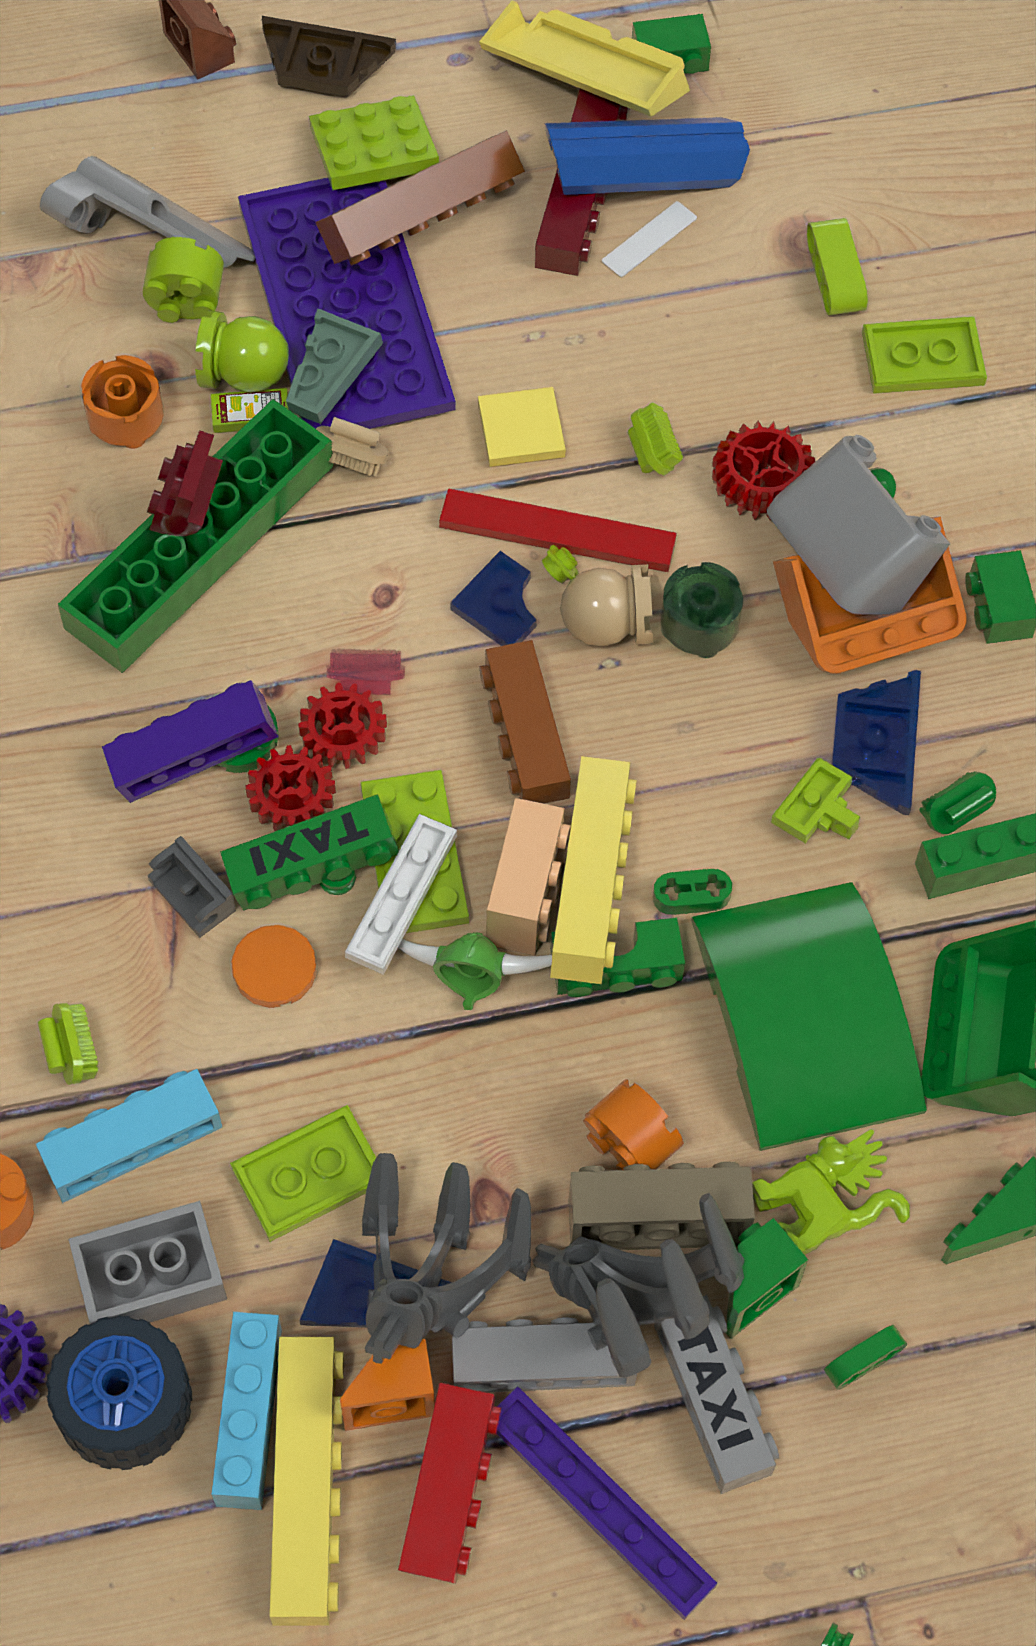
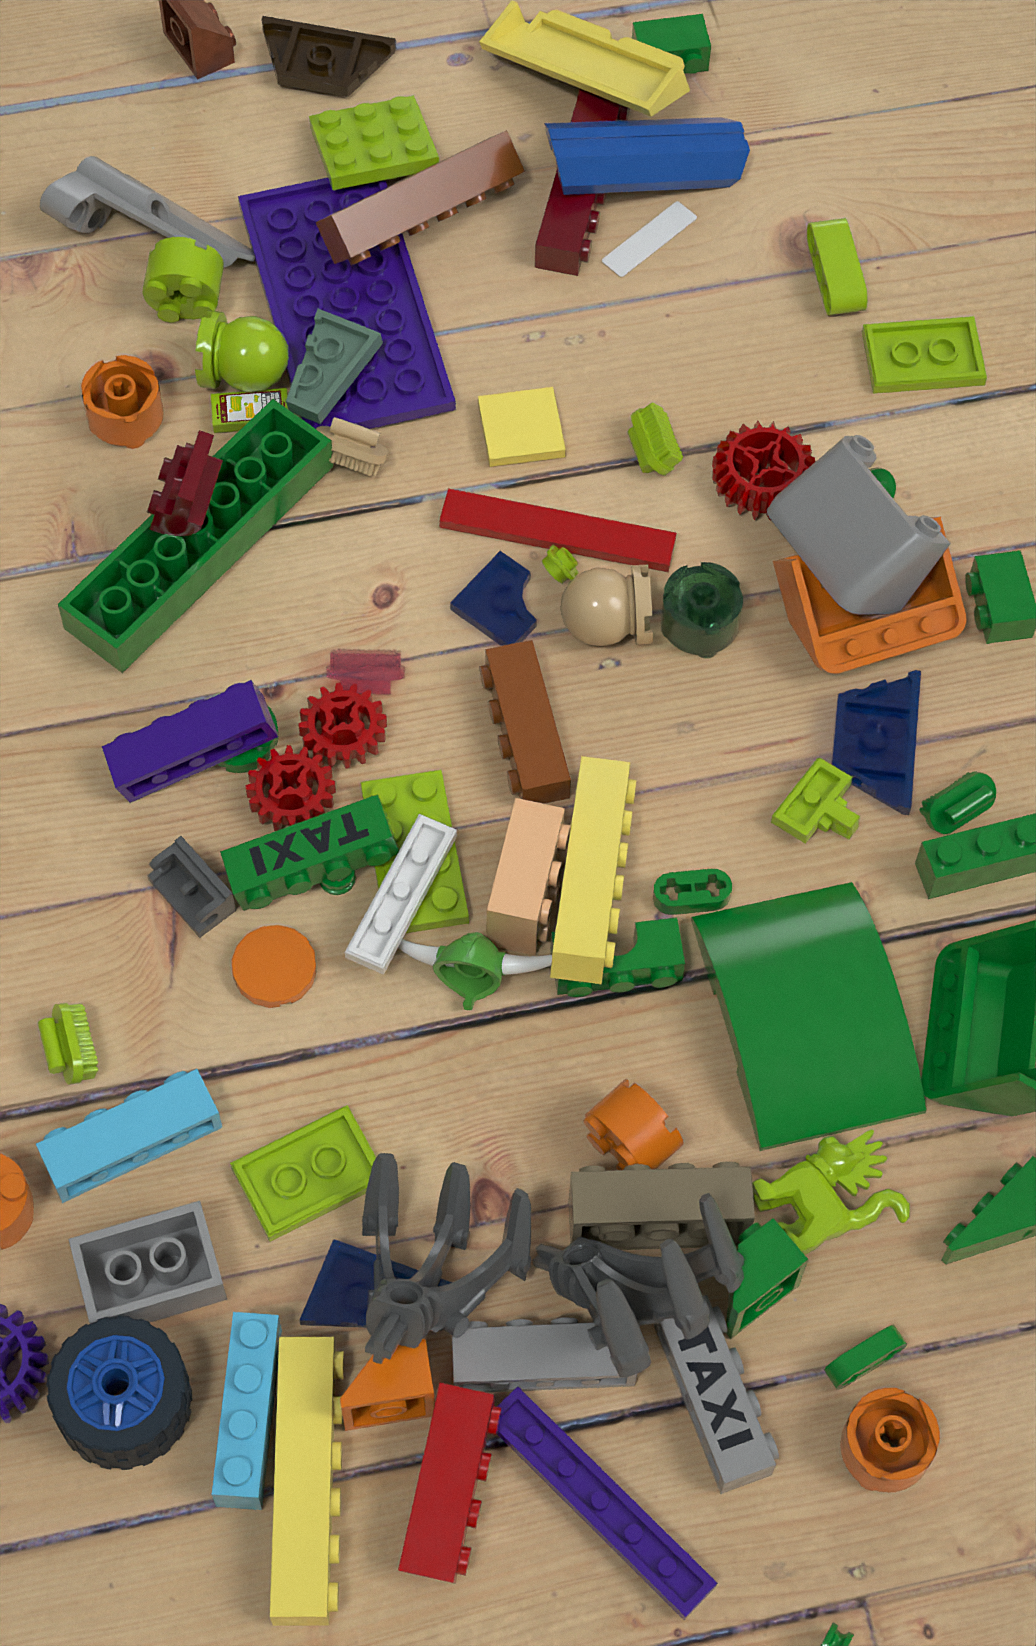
(902, 1418): none -> orange brick

